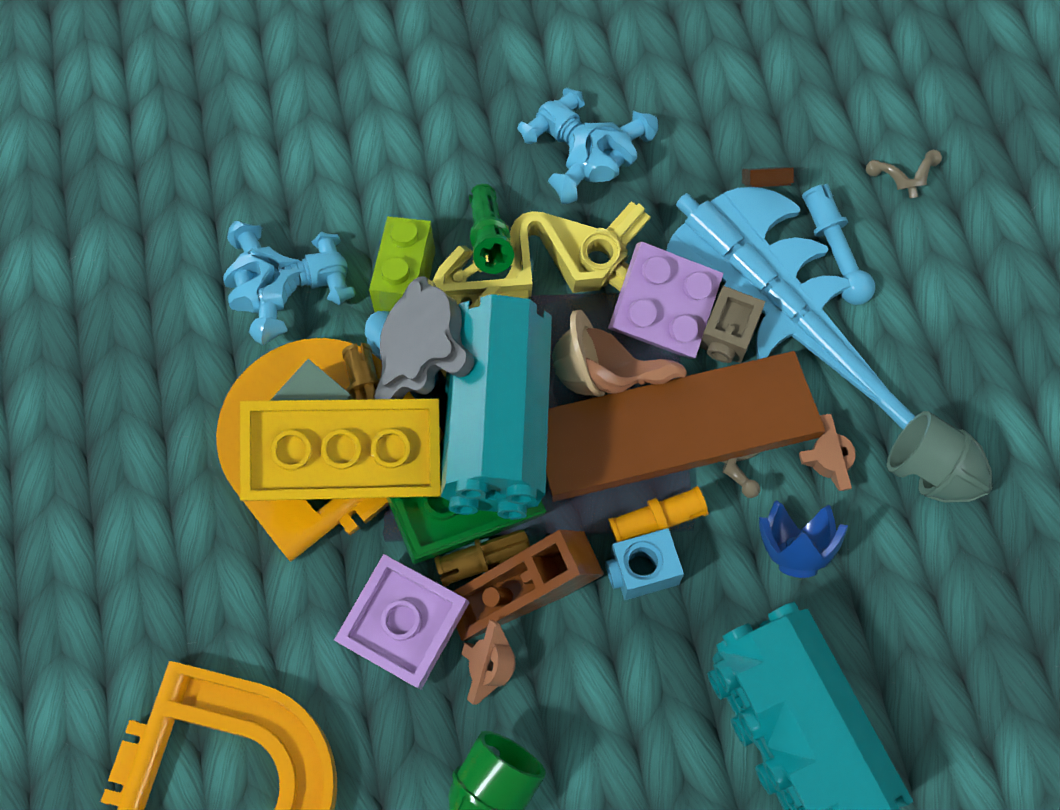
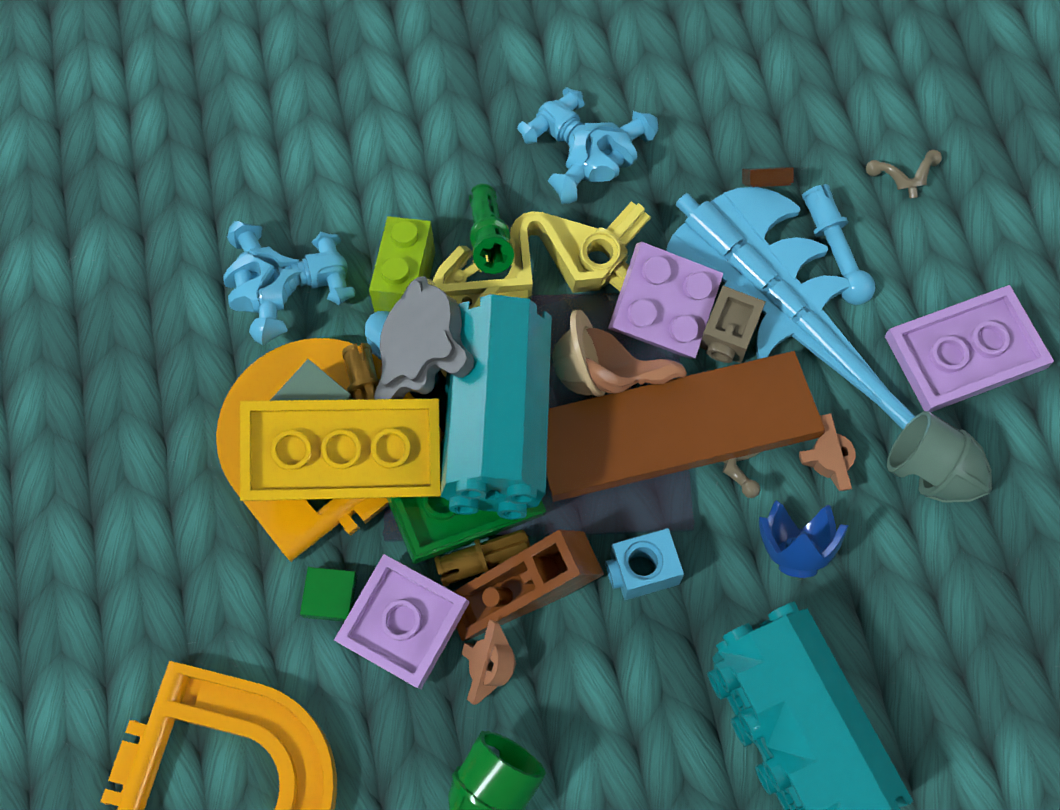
(328, 594): none -> green tile
(659, 515): light orange pin -> none
(968, 349): none -> lavender plate

